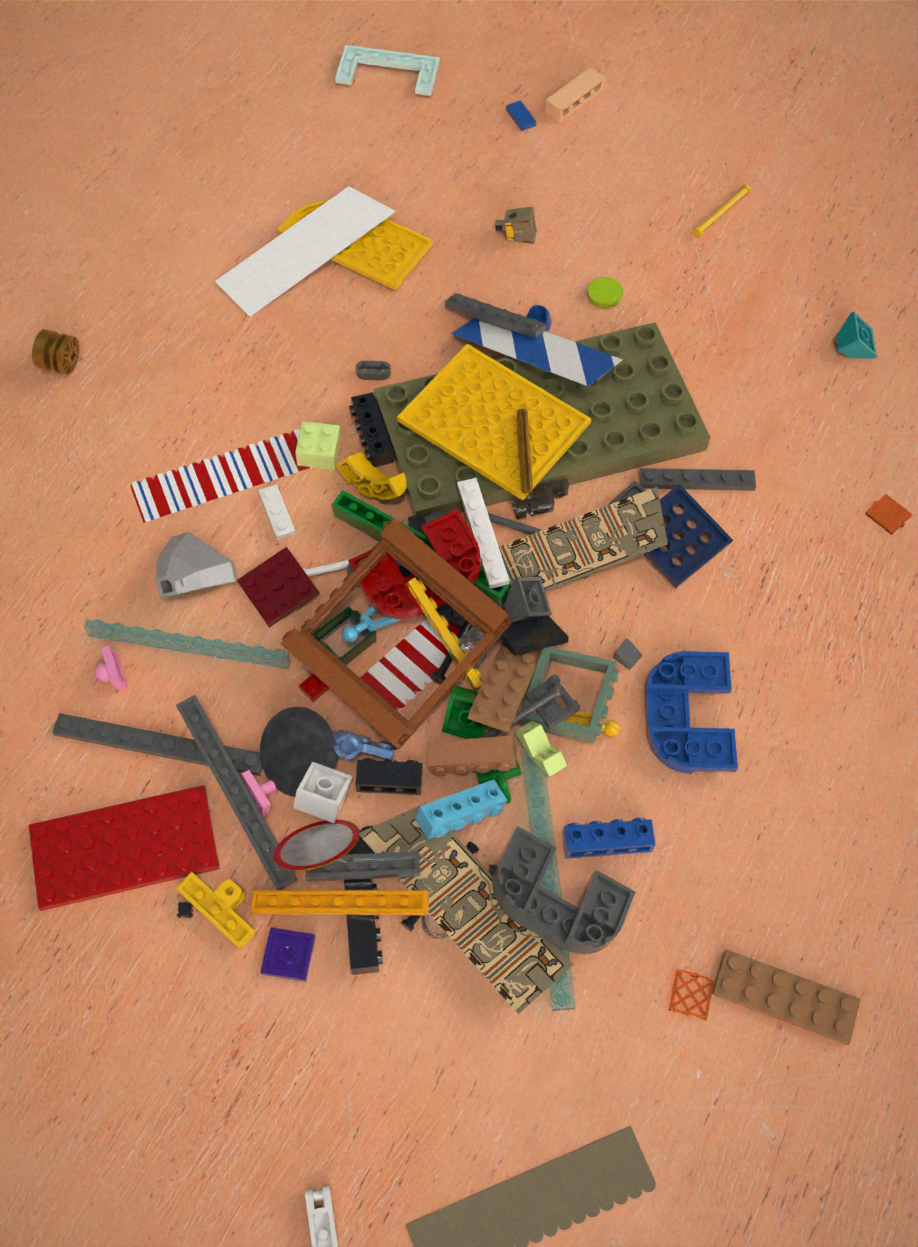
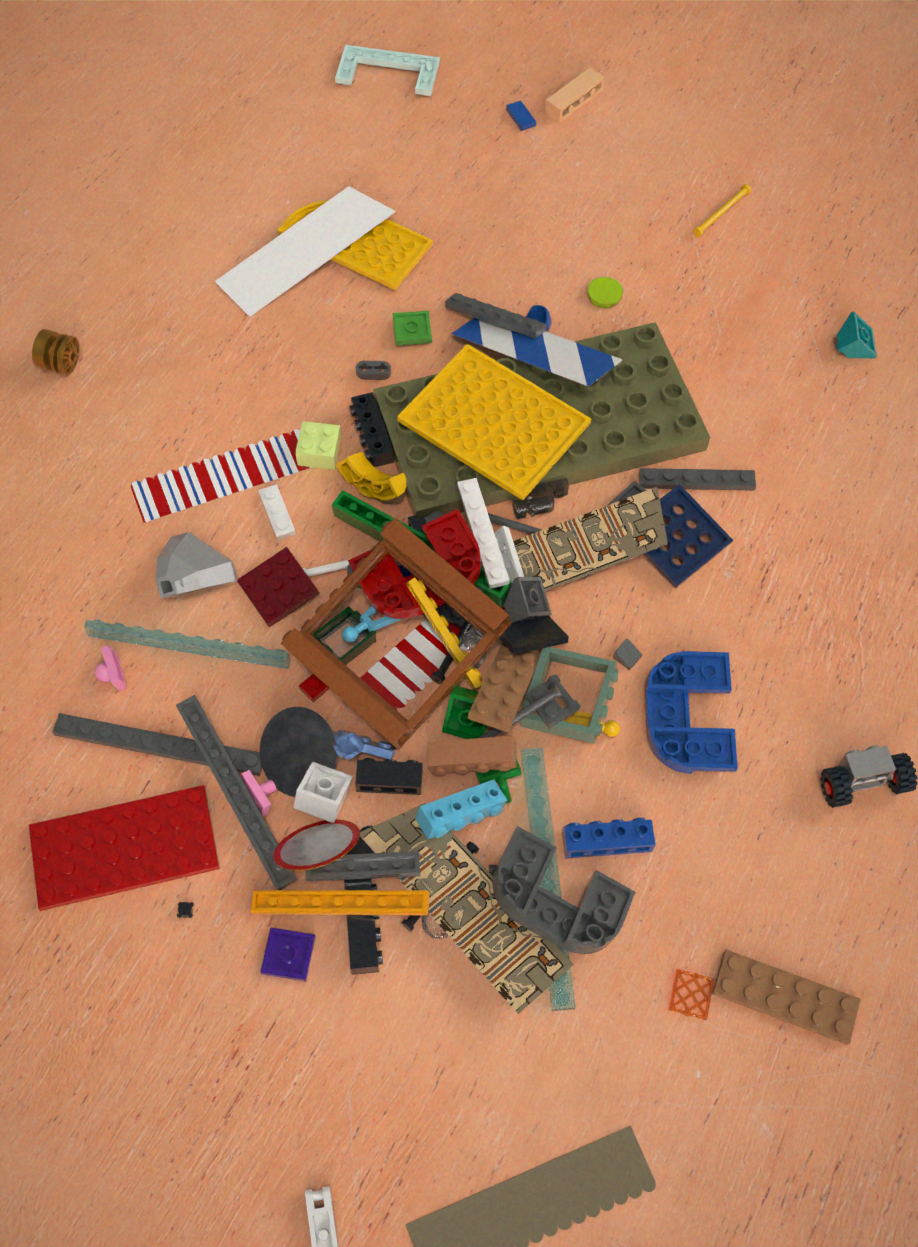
(219, 907): yellow plate -> none
(412, 328): none -> bright green plate
(508, 553): none -> white plate
(518, 225): dark tan torso -> none
(524, 451): pearl gold axle -> none
(539, 749): yellowish green brick -> none
(866, 771): none -> brick
(888, 514): clear orange piece -> none

